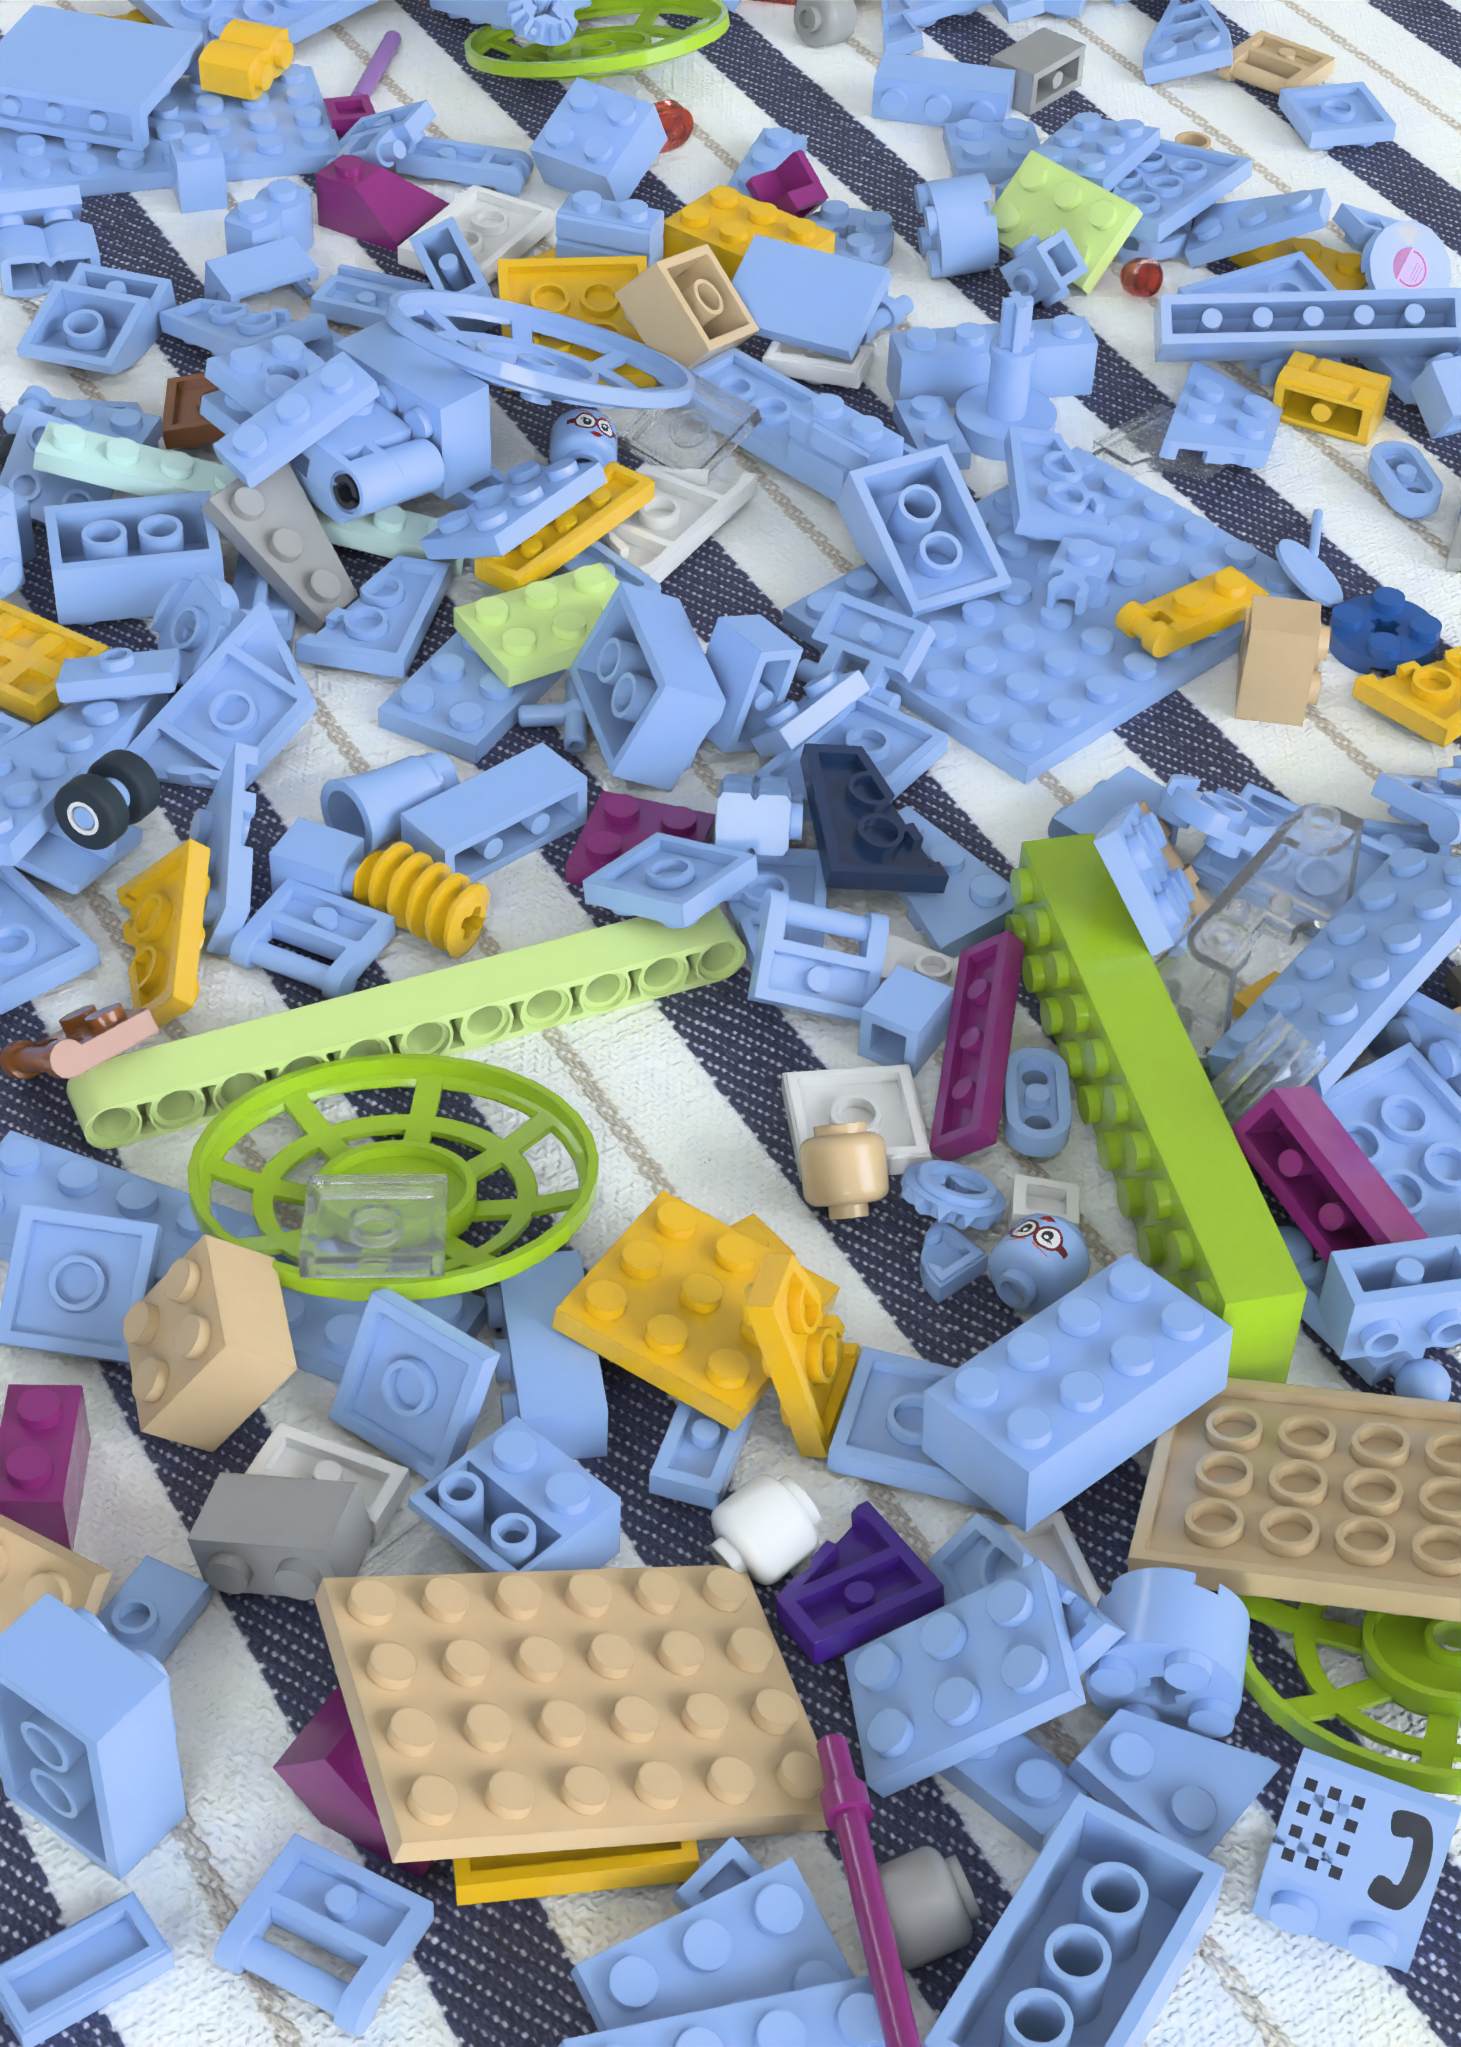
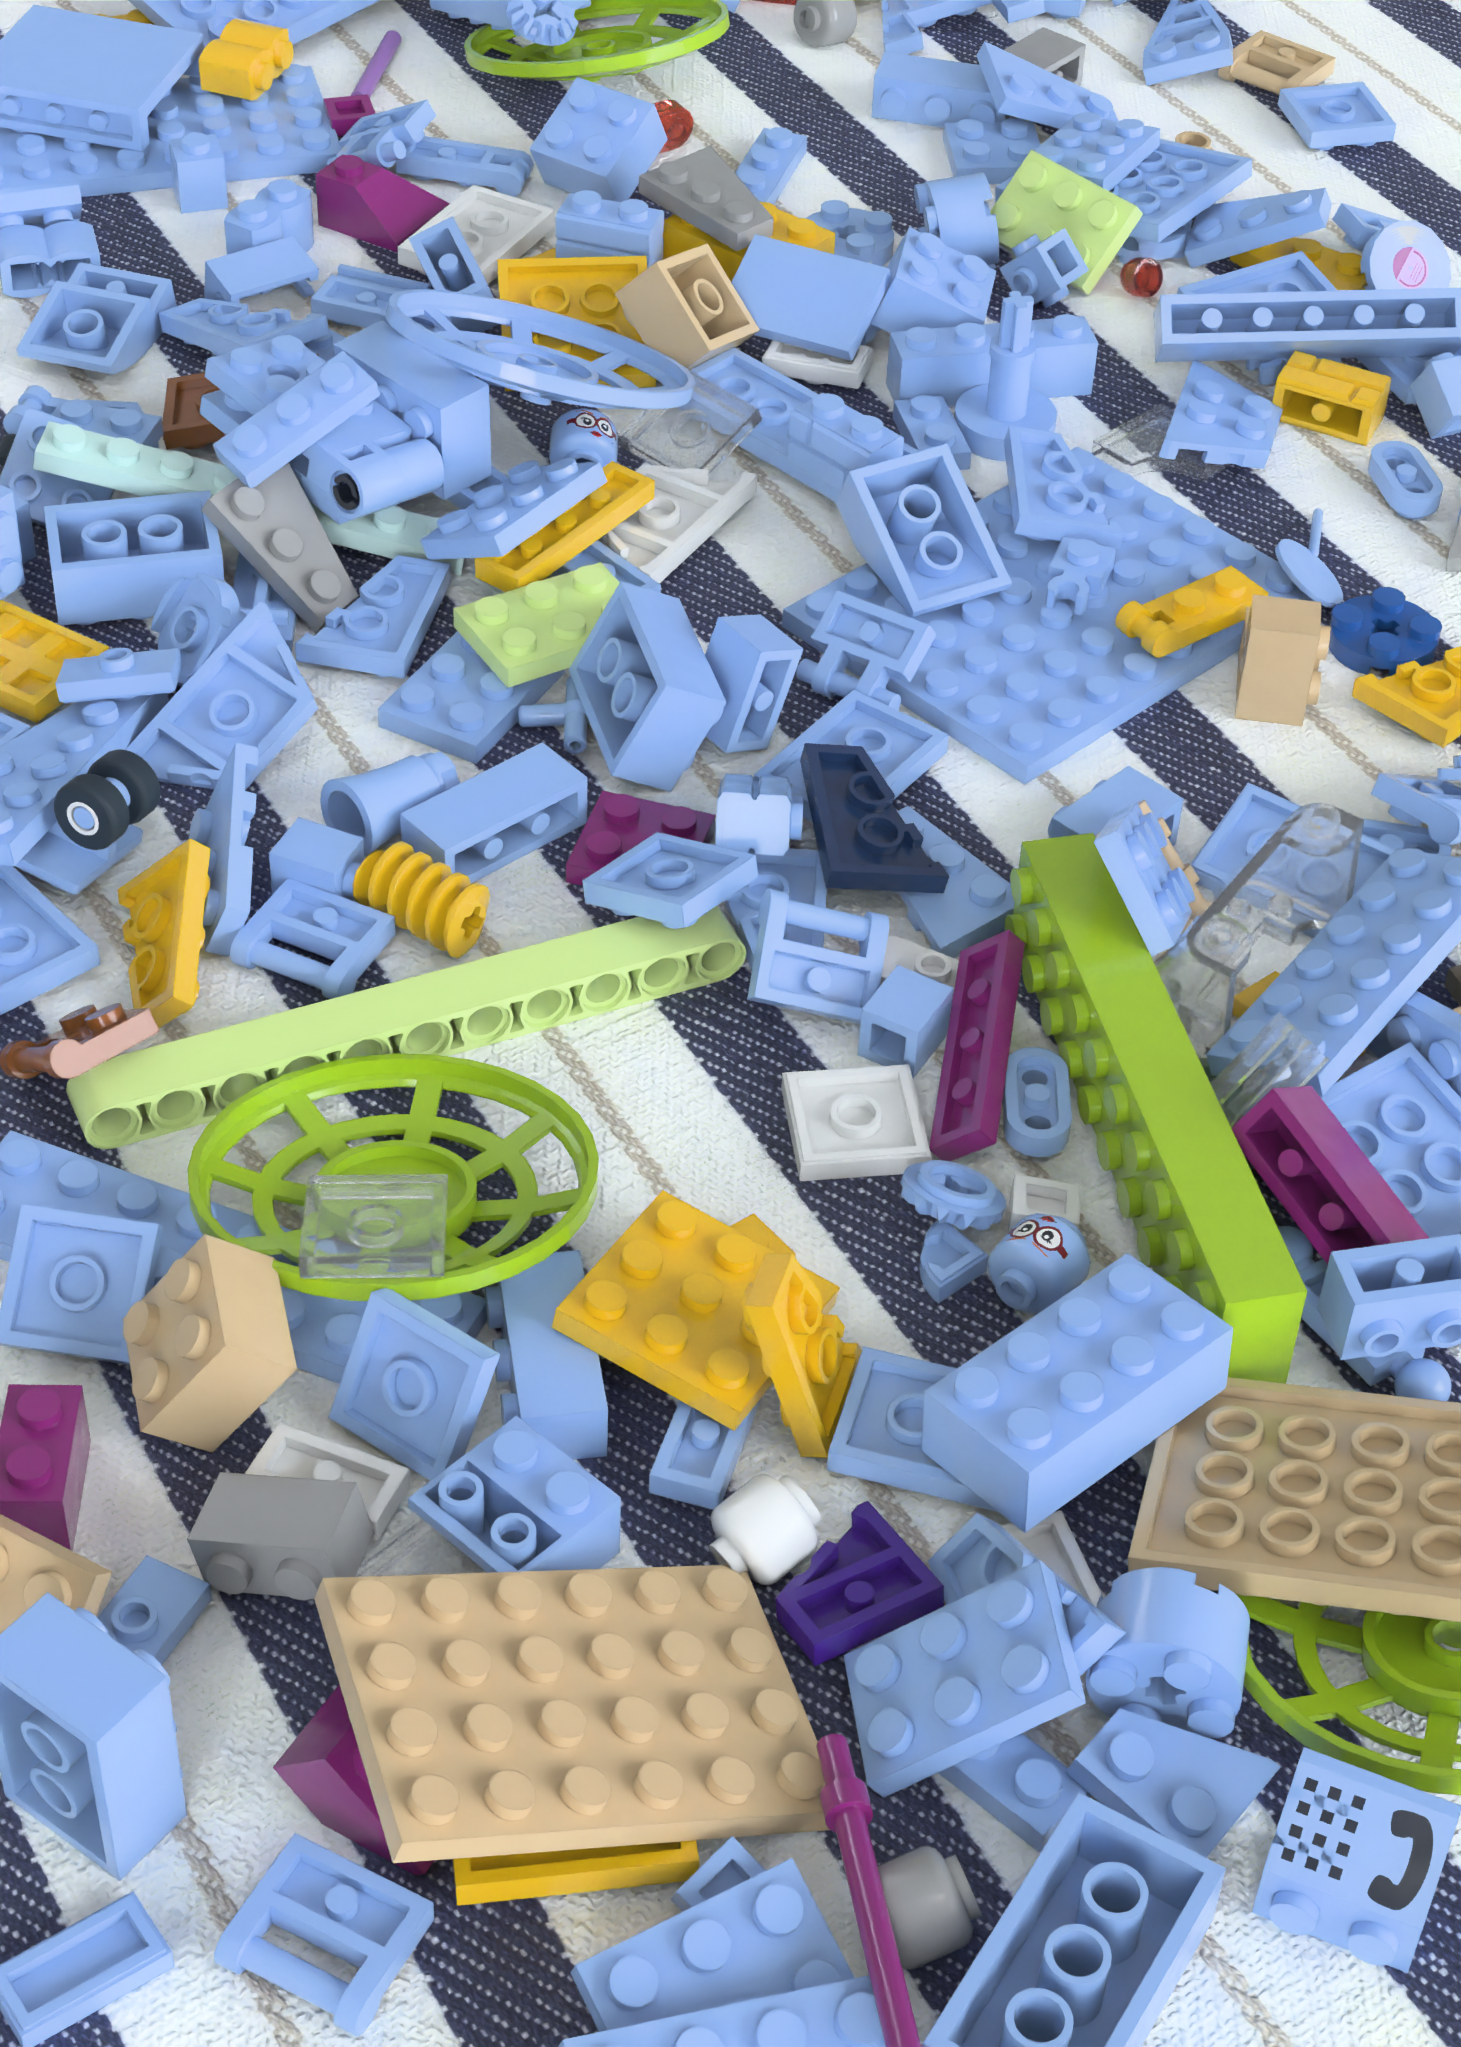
(708, 197): none -> light grey wing
(790, 186): magenta panel -> none
(793, 723): light blue plate -> none
(844, 1169): tan head -> none
(933, 286): none -> light blue brick
(1035, 93): none -> light blue wing
(1226, 818): light blue plate -> none

